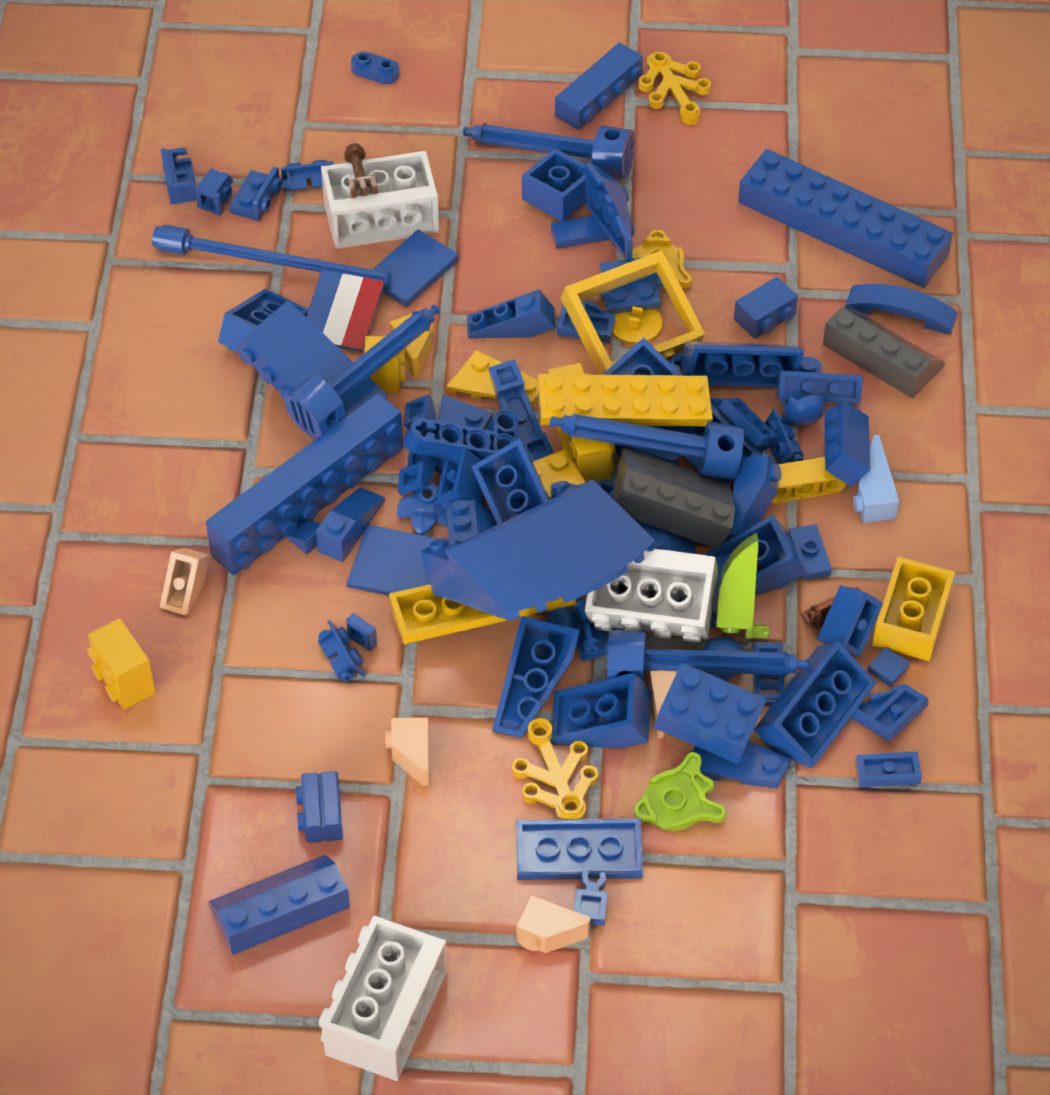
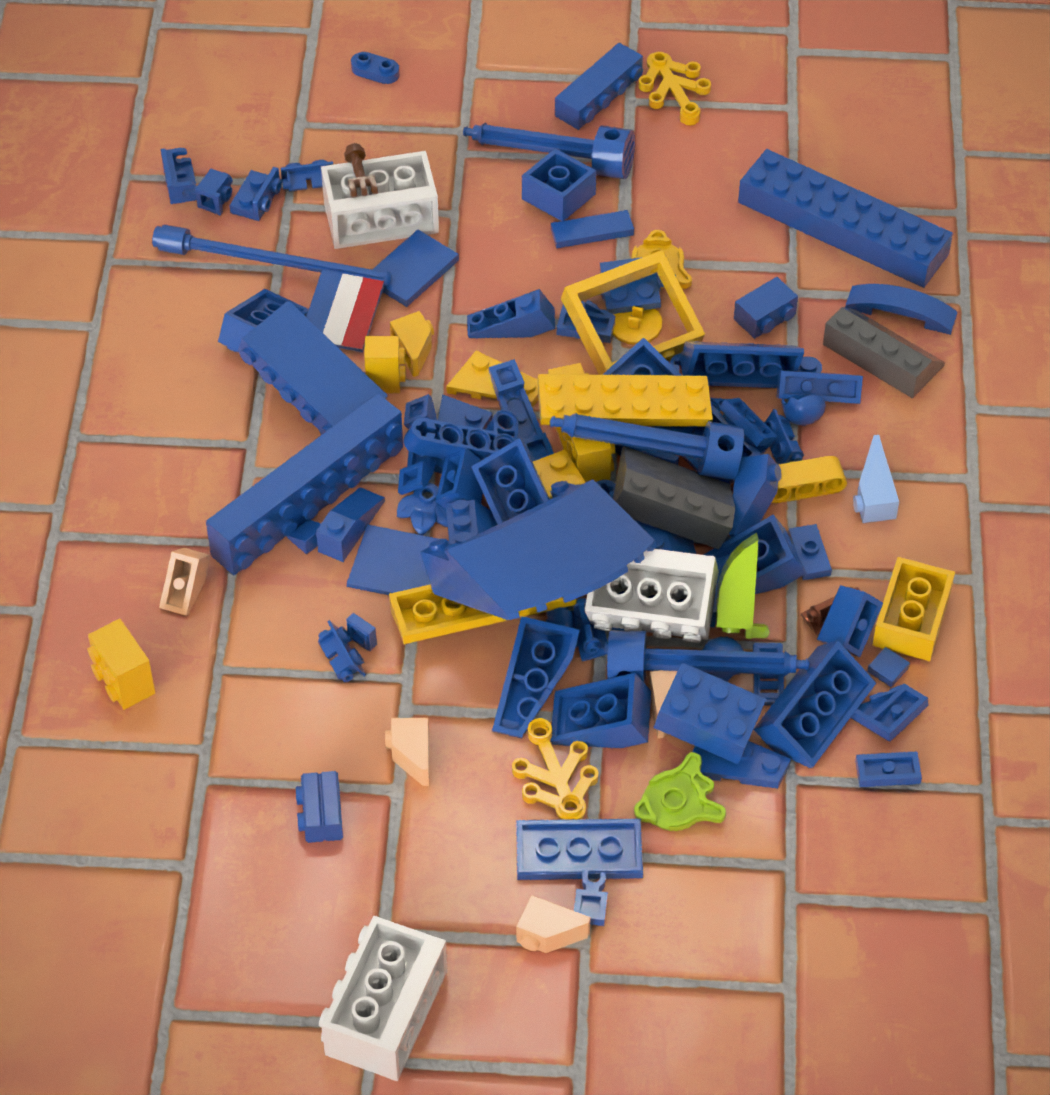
(280, 903): blue slope -> none
(318, 404): blue piece -> none
(609, 207): blue wedge -> none
(847, 443): blue brick -> none

